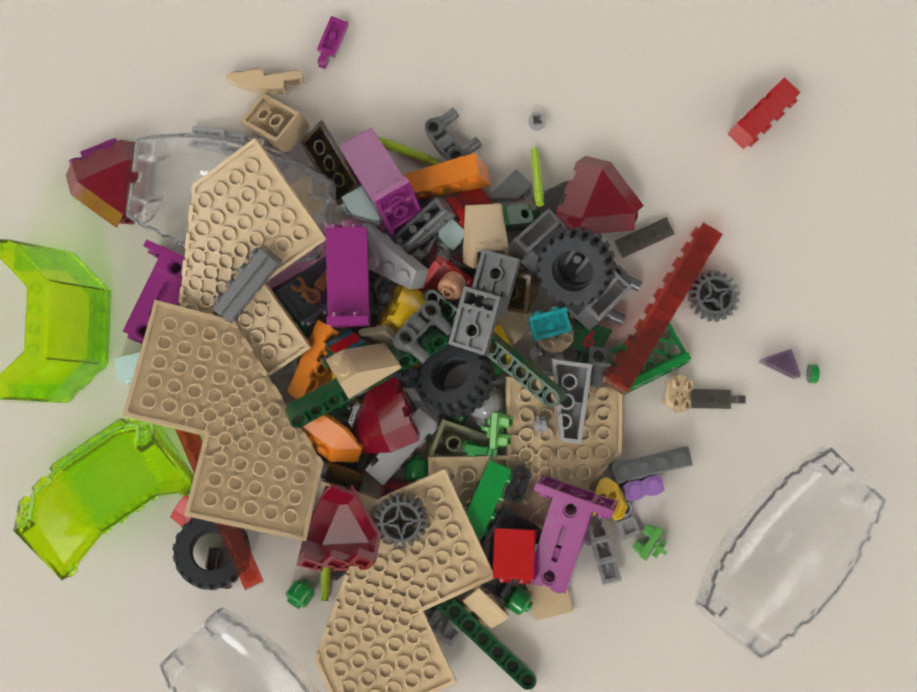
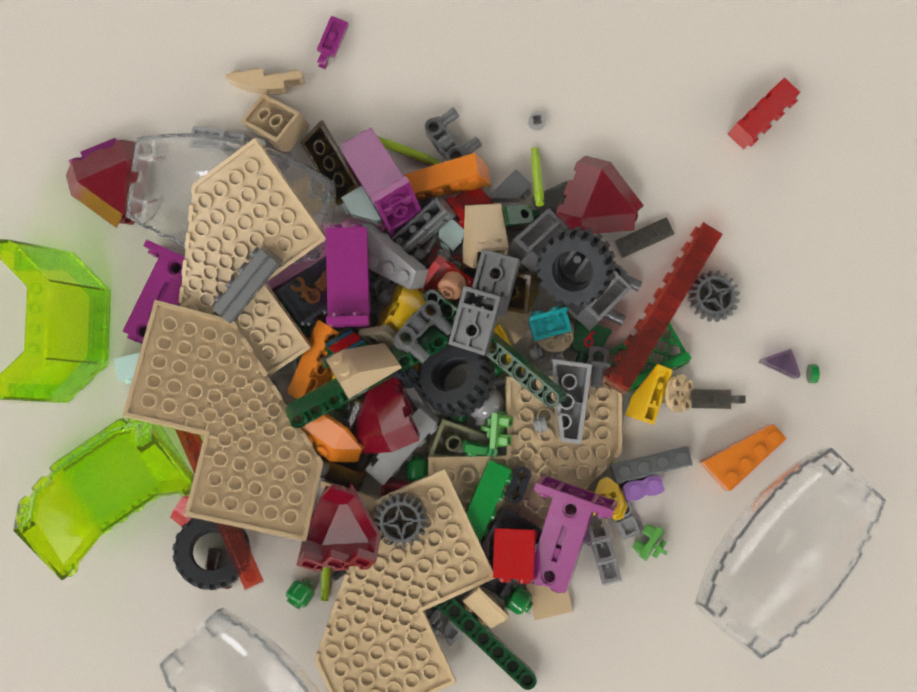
(648, 397): none -> yellow slope
(739, 459): none -> orange wedge

